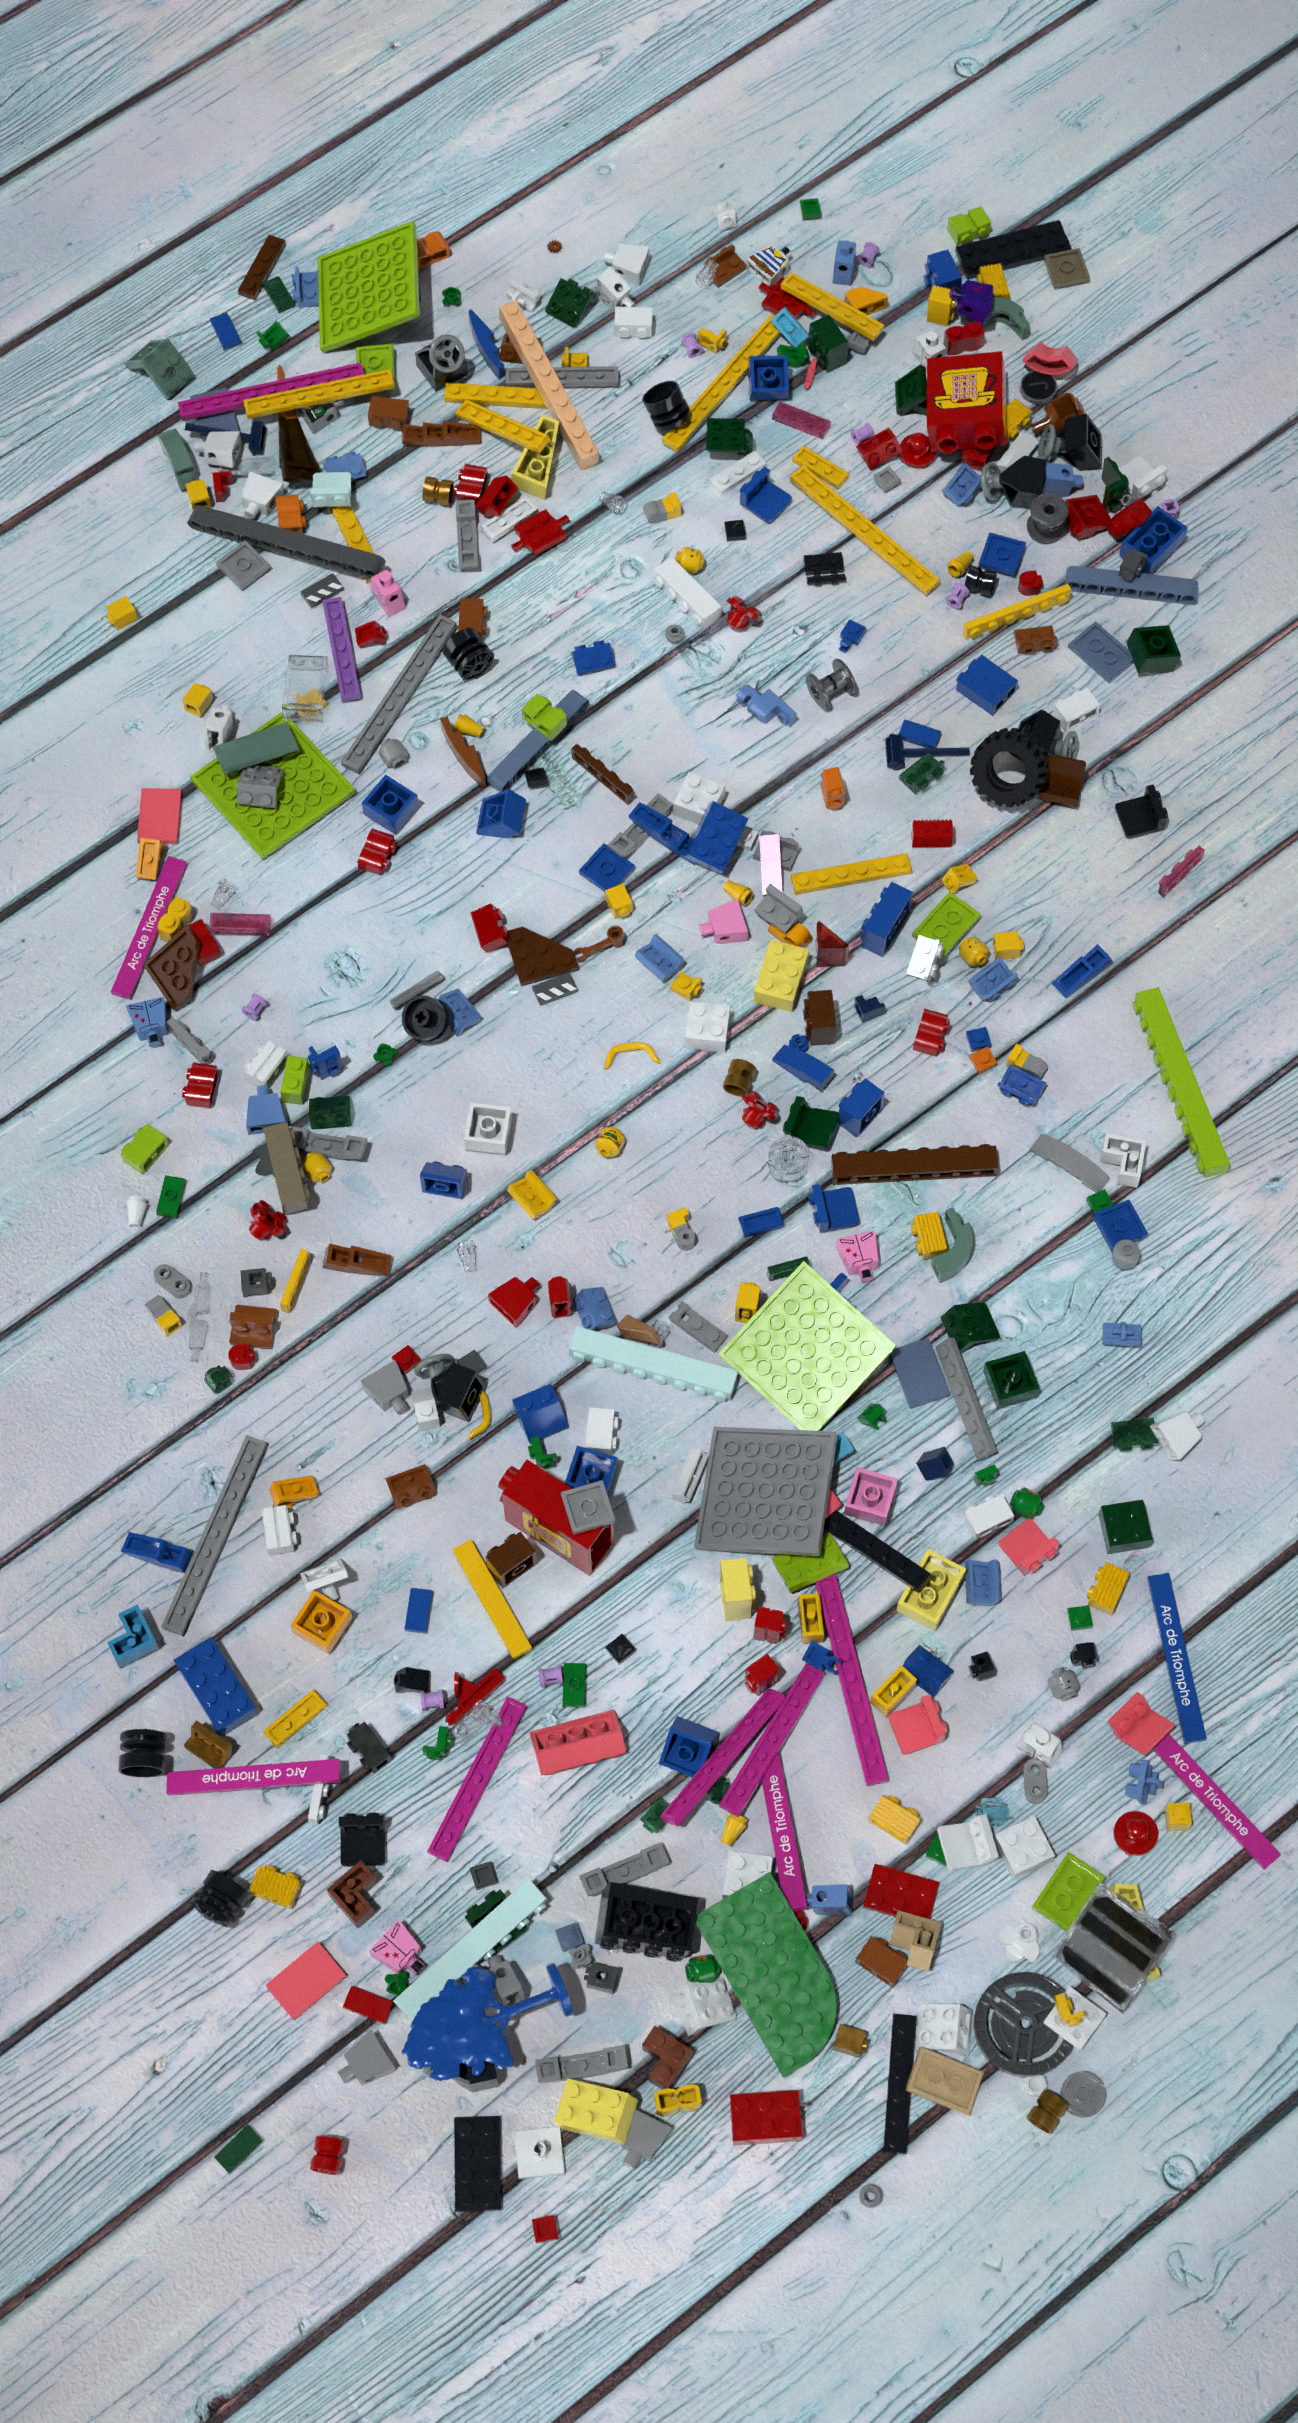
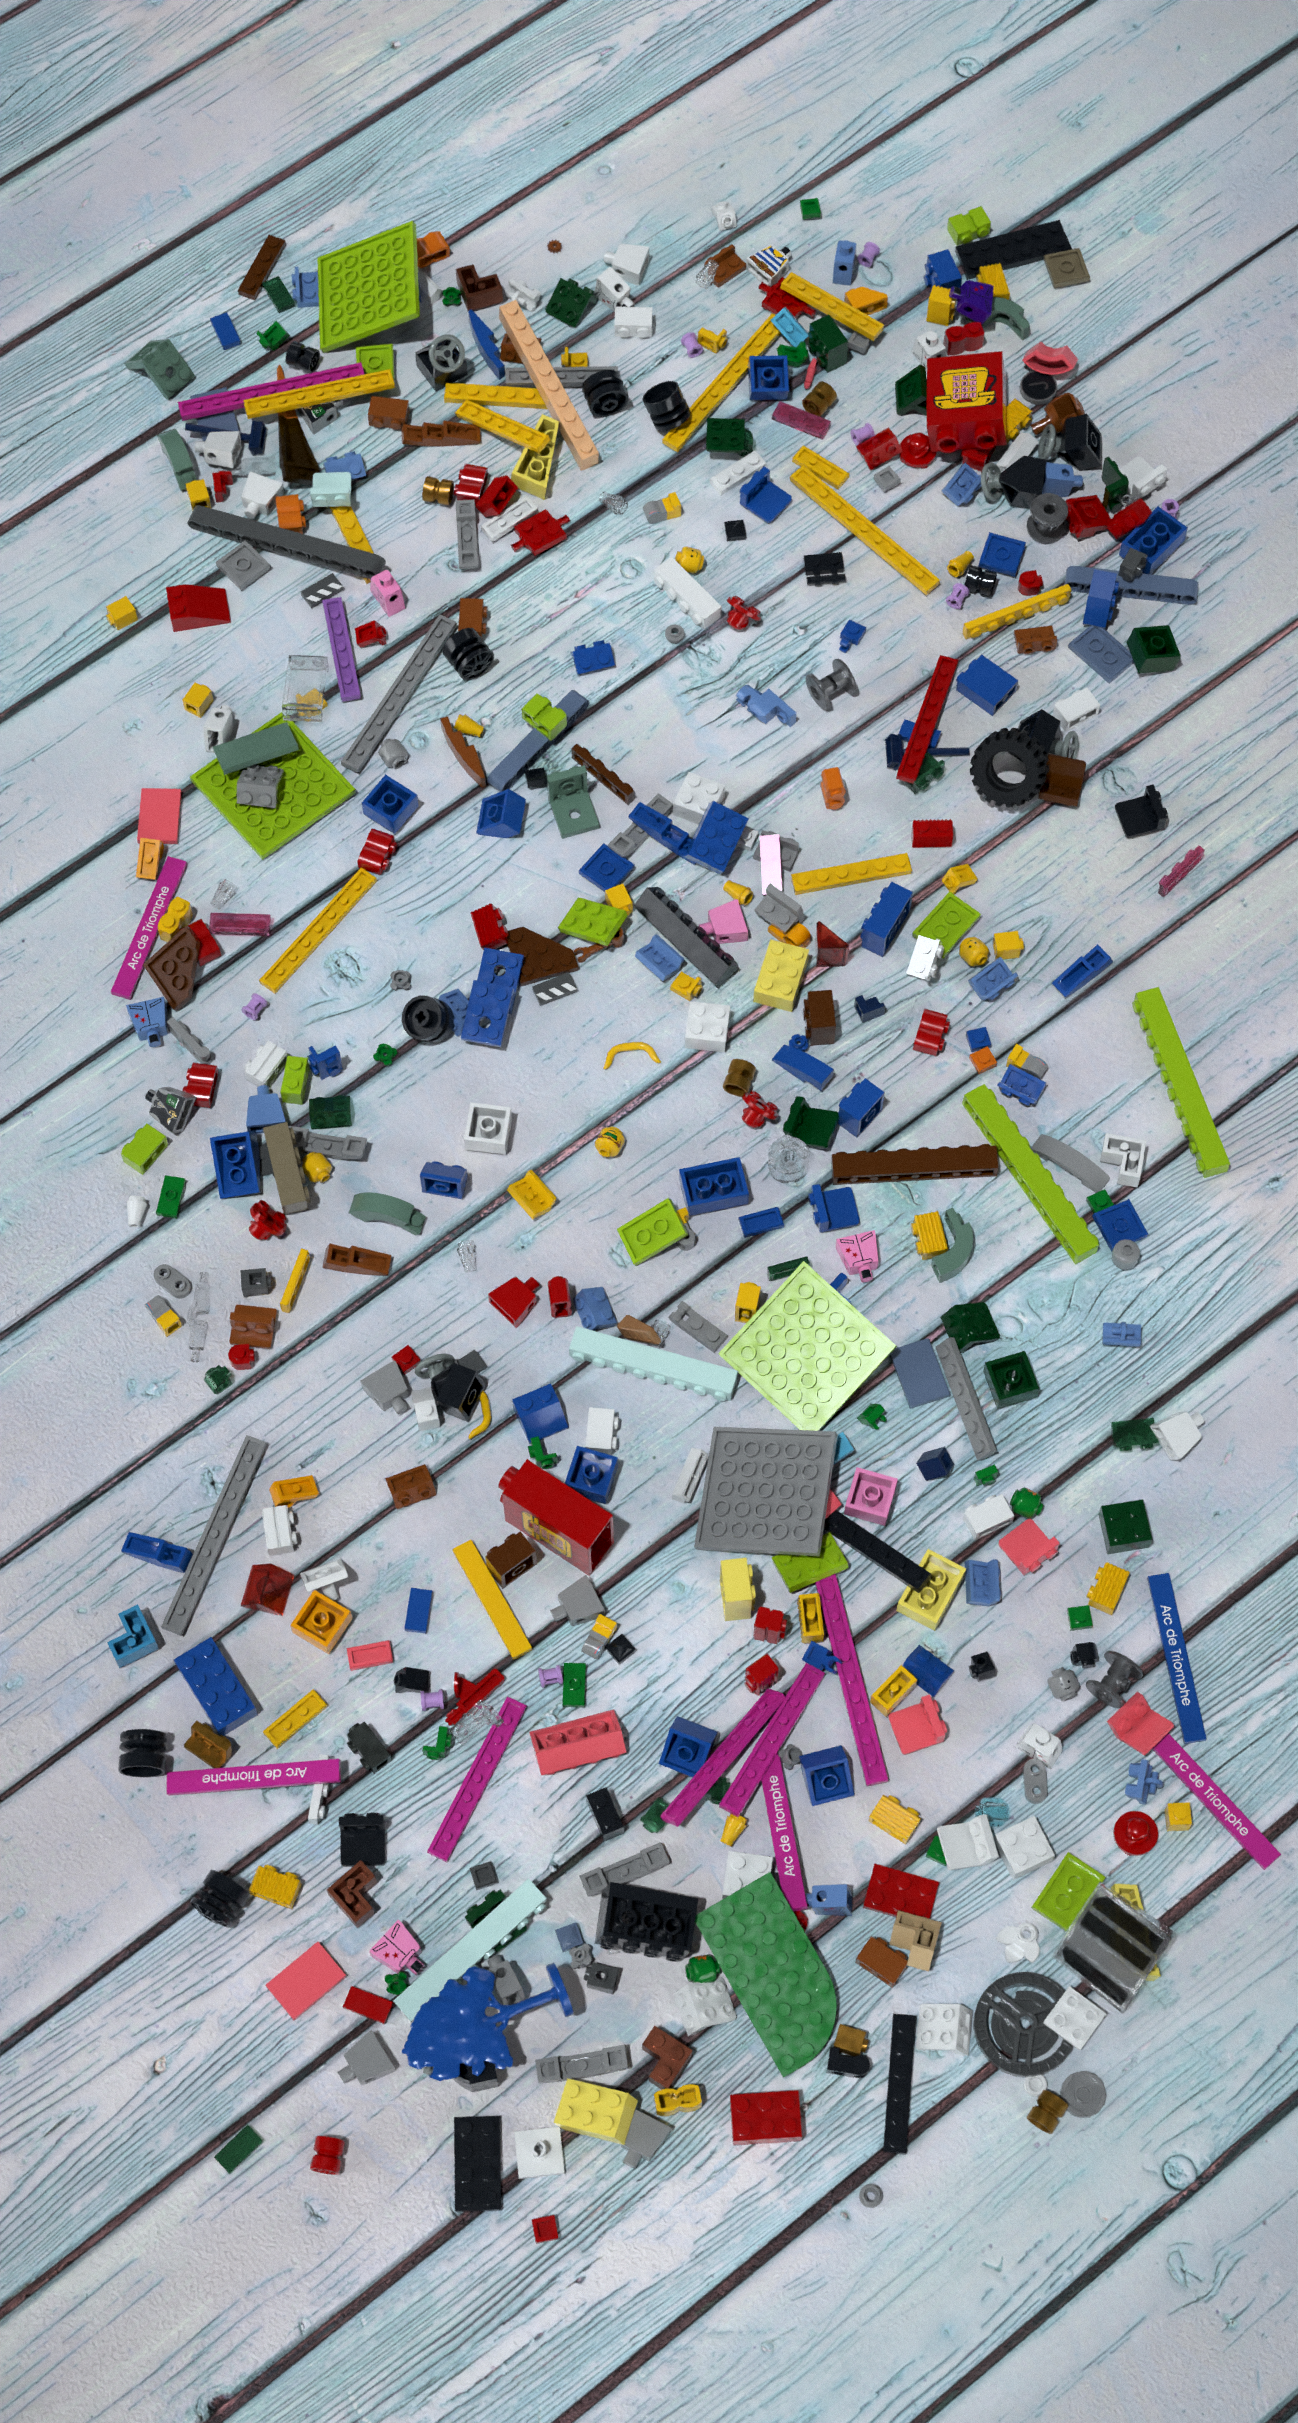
(170, 1107): none -> torso
(197, 606): none -> red slope
(236, 1163): none -> blue slope
(267, 1589): none -> clear red slope
(299, 355): none -> black wheel
(318, 930): none -> yellow tile
(369, 1655): none -> coral tile
(387, 1208): none -> sand green arch
(400, 974): none -> light grey plate
(416, 990): light grey axle -> none
(428, 288): none -> white piece
(478, 291): none -> copper brick
(492, 997): none -> blue bracket
(570, 794): none -> sand green bracket
(578, 1603): none -> light grey torso
(587, 1507): light grey plate -> none
(592, 921): none -> lime plate
(599, 1636): none -> leg
(605, 393): none -> black wheel
(605, 1814): none -> black brick
(652, 1231): none -> lime plate
(685, 935): none -> black brick
(713, 1186): none -> blue brick
(789, 1756): none -> light grey plate
(819, 399): none -> pearl gold wheel
(826, 1775): none -> blue slope
(847, 2066): none -> black leg
(927, 719): none -> red tile
(944, 2081): tan tile -> none
(1030, 1174): none -> lime brick
(1064, 2009): yellow bracket -> none
(1101, 598): none -> blue brick
(1116, 1680): none -> flat silver hose

